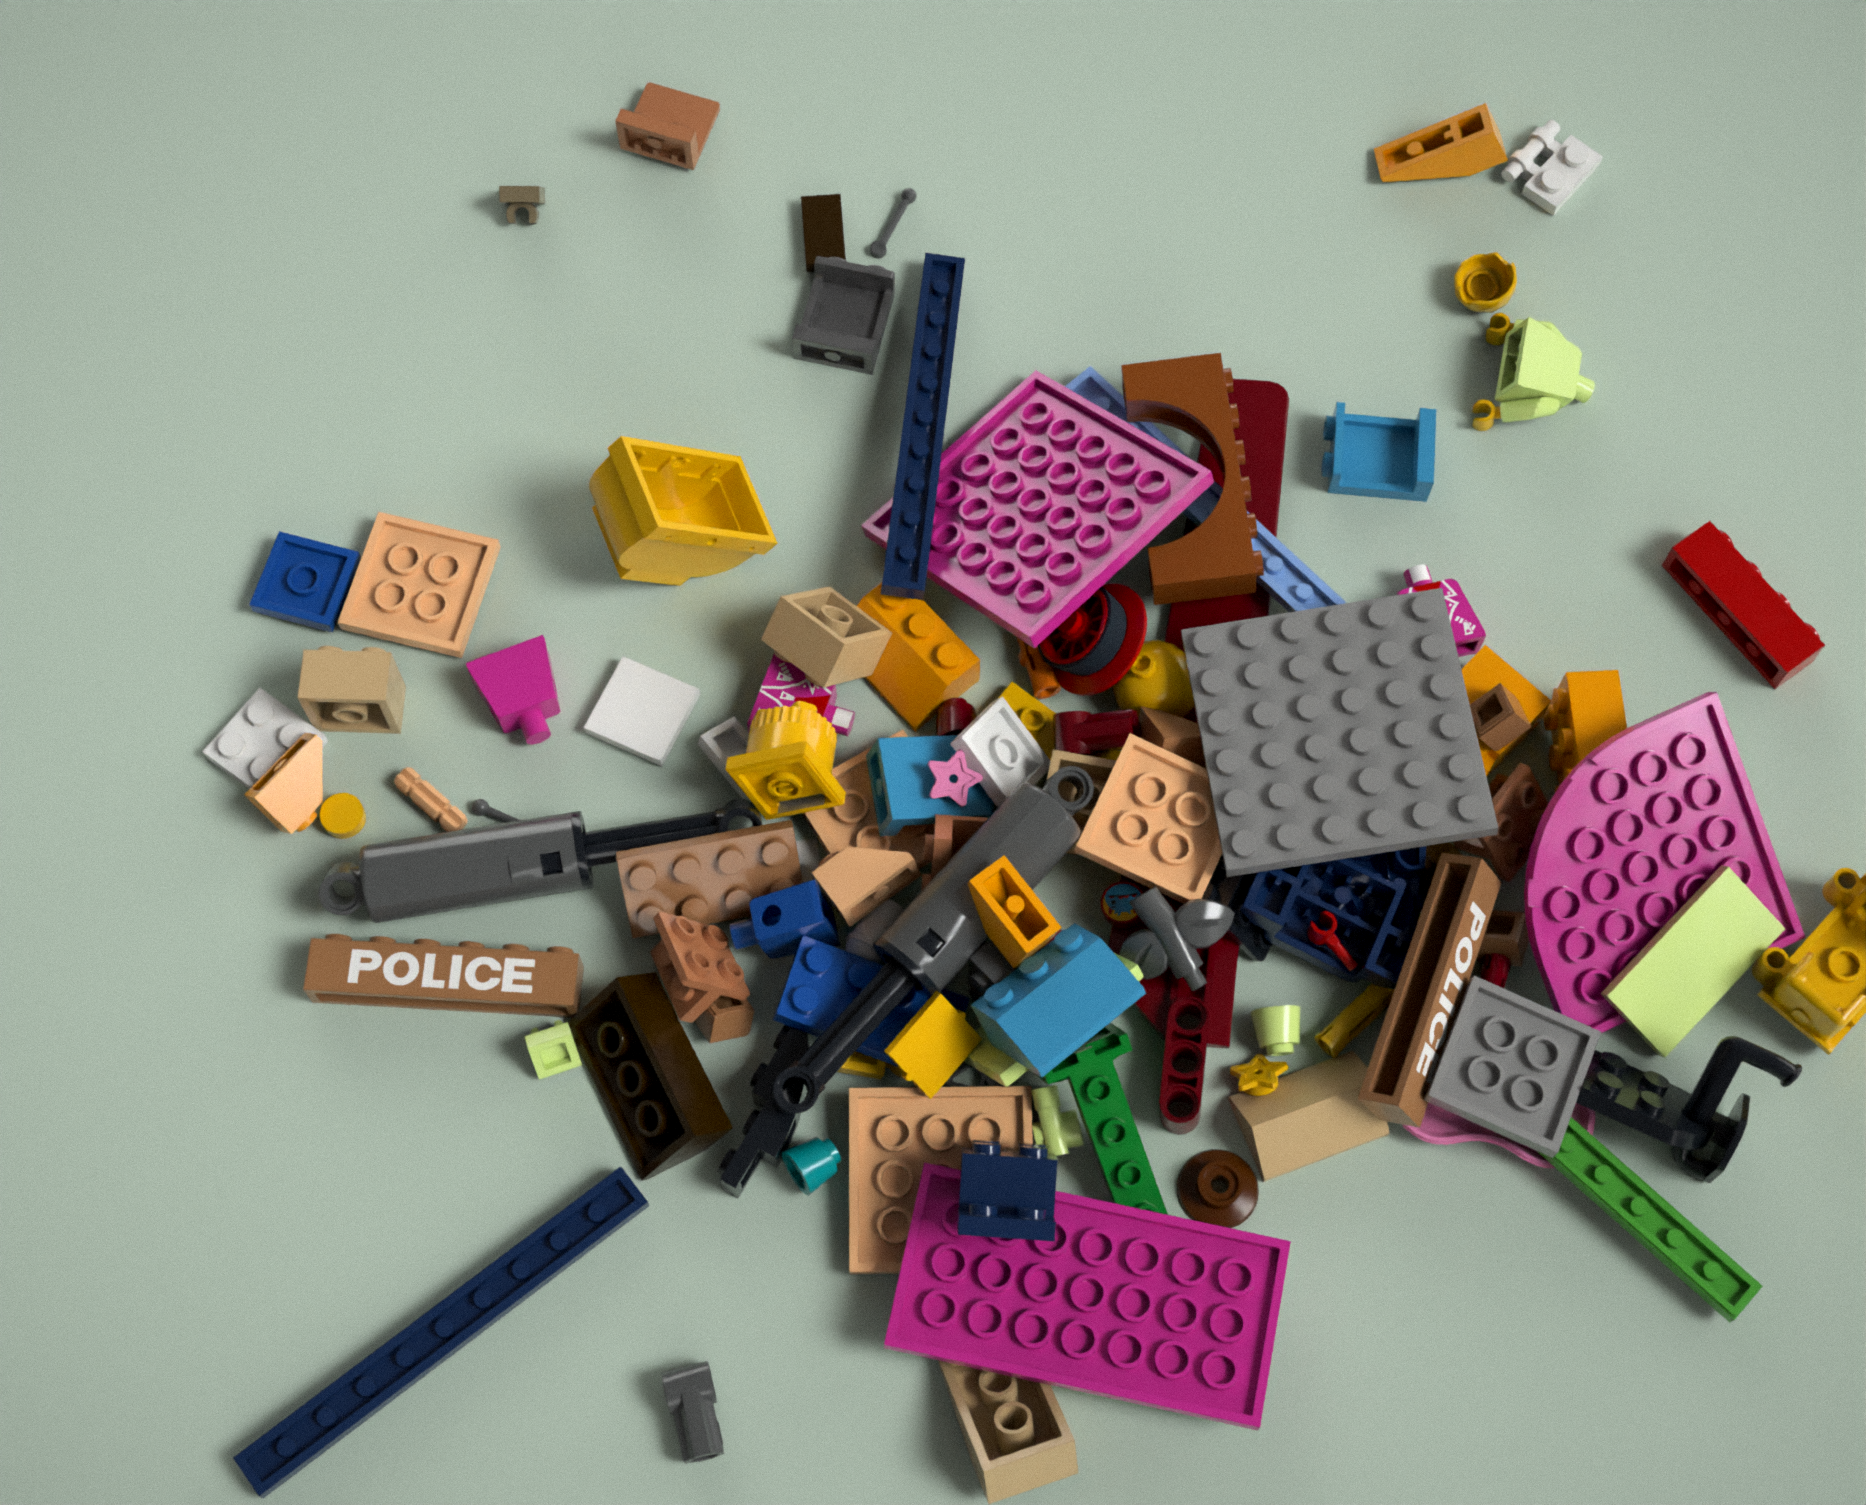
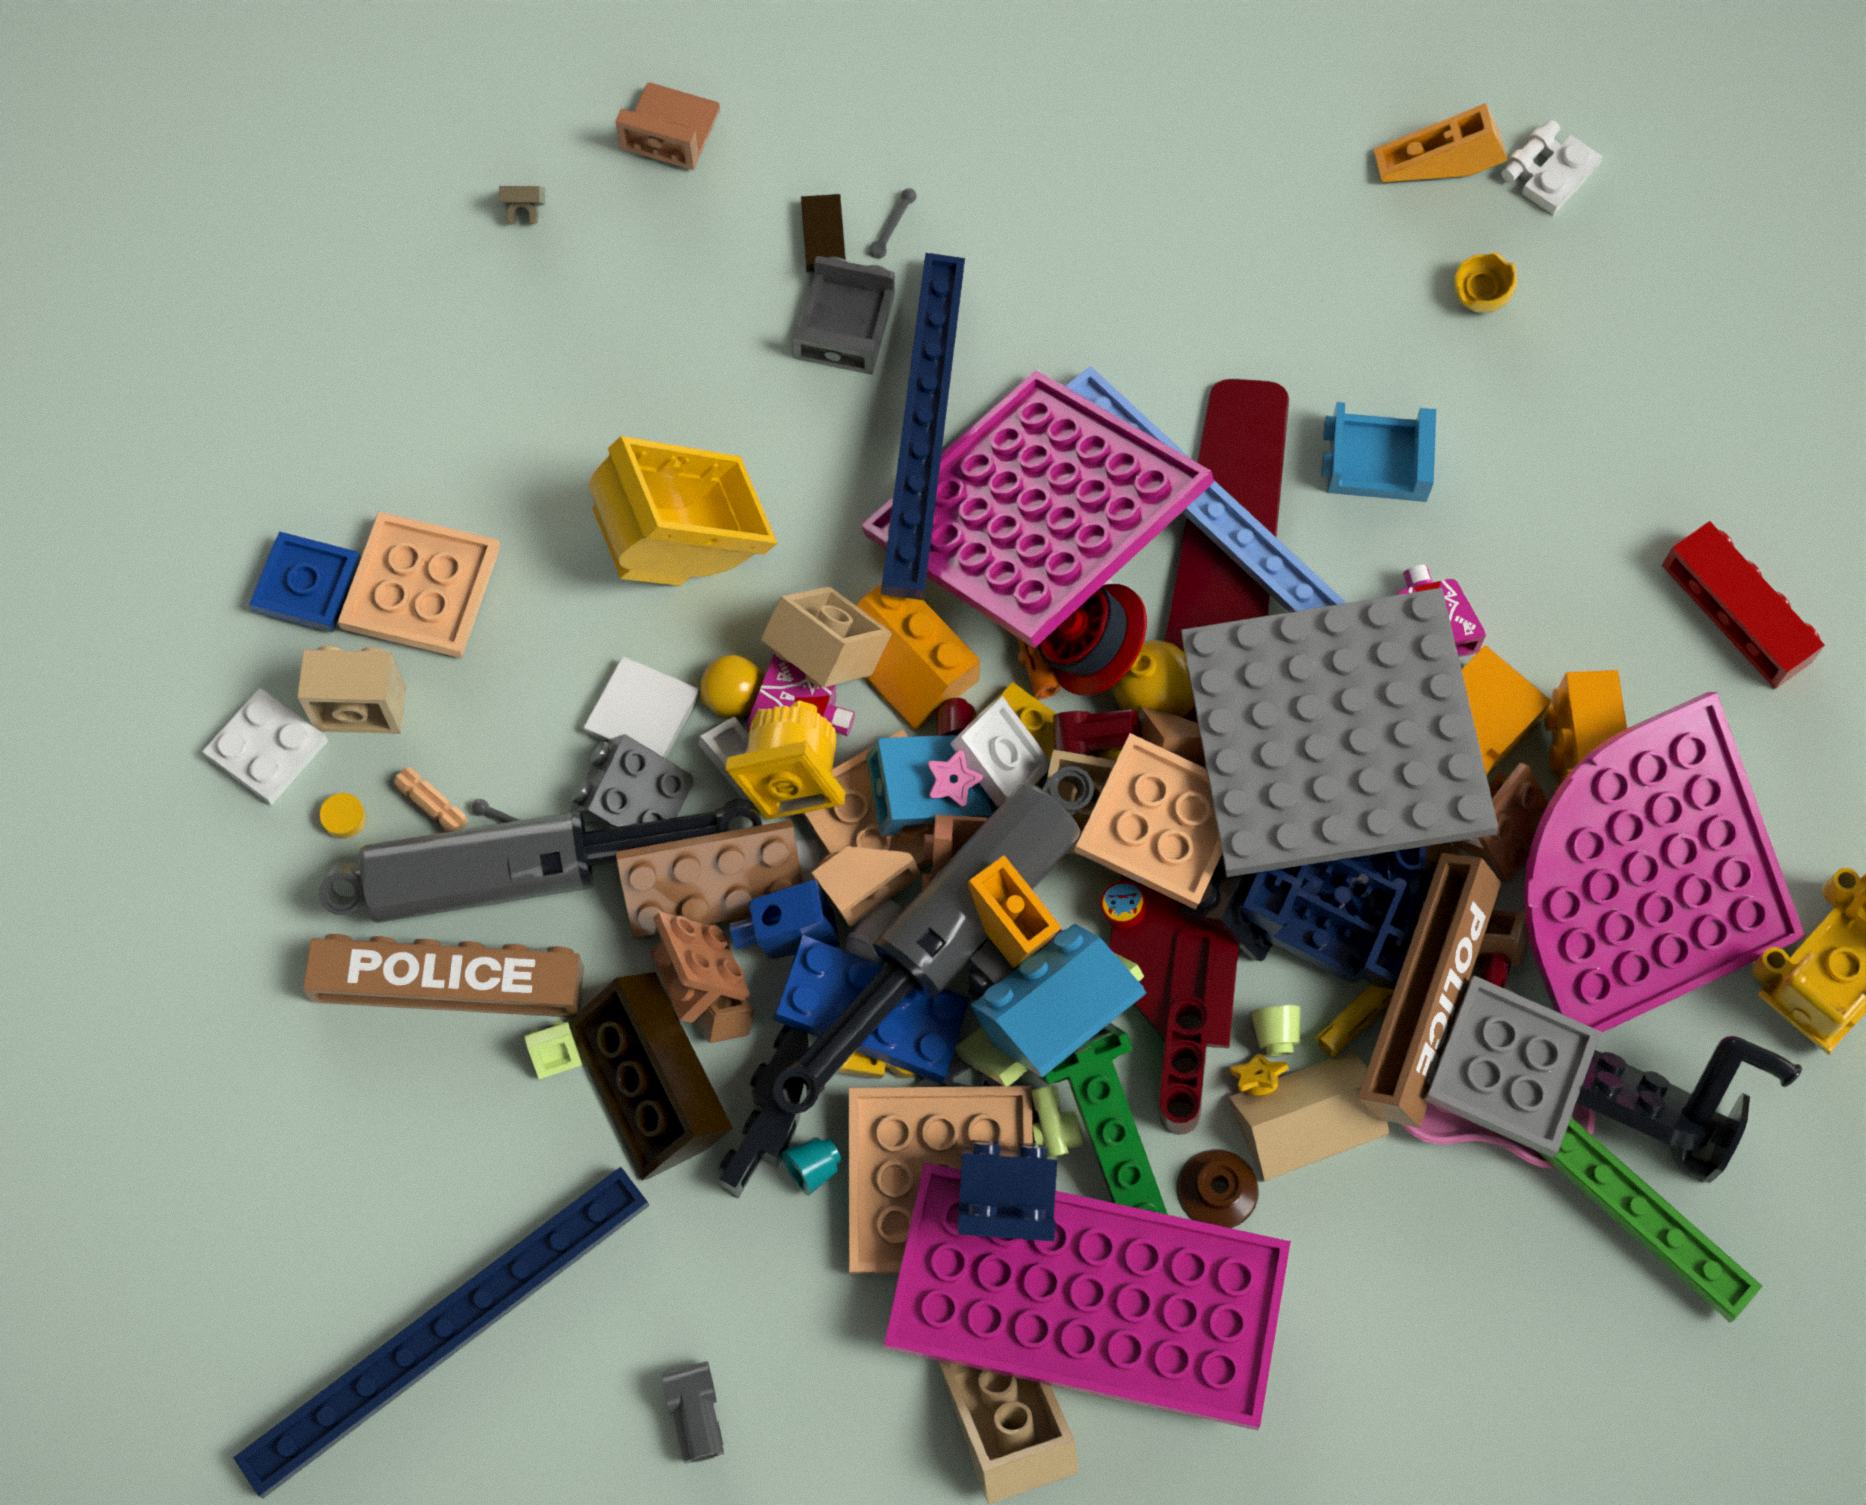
(292, 786): light orange slope -> none
(518, 688): dark pink torso -> none
(630, 785): none -> dark grey bracket
(731, 686): none -> yellow hair
(933, 1045): yellow piece -> none
(1175, 935): dark grey plant -> none
(1219, 553): dark orange arch -> none
(1330, 939): red hand -> none
(1498, 717): medium nougat slope -> none
(1535, 372): yellowish green torso -> none
(1693, 961): yellowish green tile -> none

